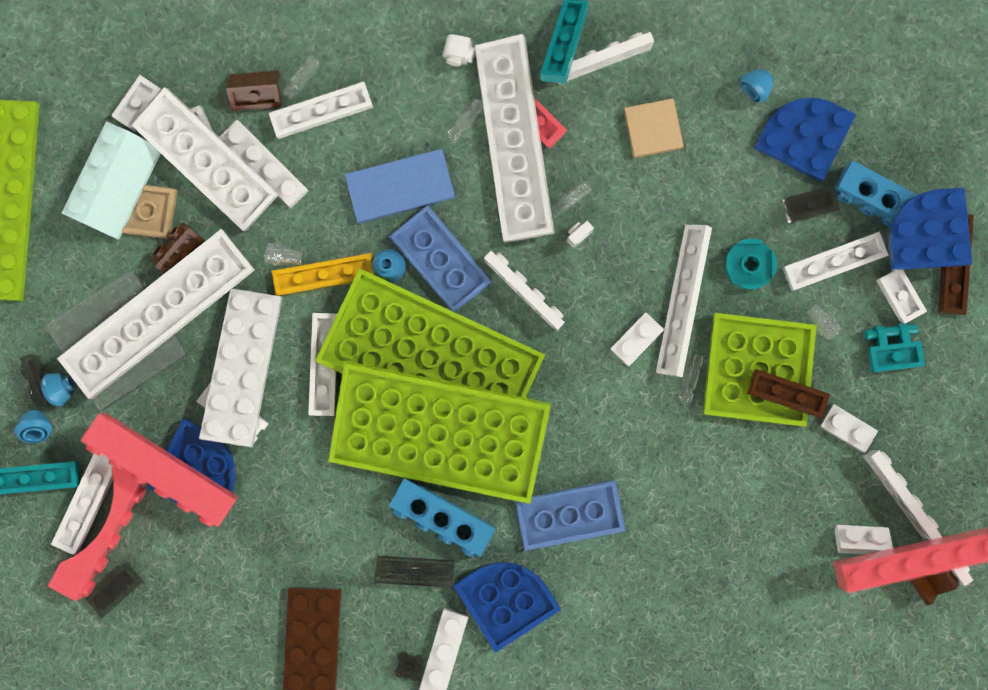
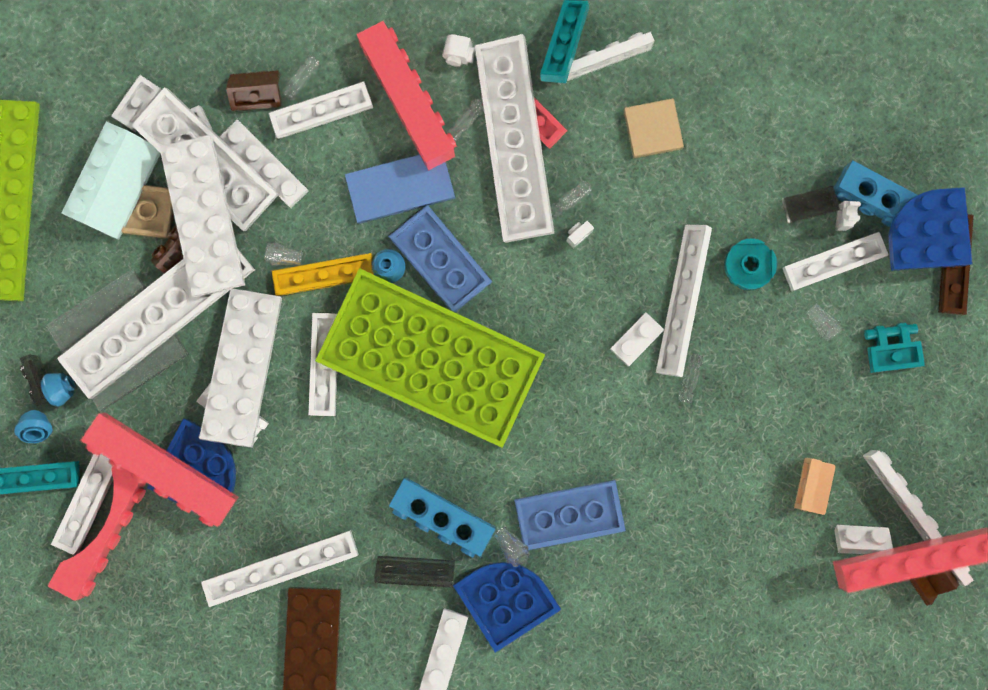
(114, 590): clear smoke plate -> none
(202, 216): none -> white plate
(279, 568): none -> white plate
(406, 95): none -> coral brick
(408, 673): clear smoke plate -> none
(438, 432): lime plate -> none
(513, 549): none -> clear cone
(517, 281): white plate -> none
(753, 343): lime plate -> none
(757, 84): dark azure cone -> none
(788, 393): reddish brown tile -> none
(806, 135): blue plate -> none
(815, 486): none -> light nougat panel
(847, 215): none -> white plate
(848, 428): white plate -> none
(901, 296): white plate -> none

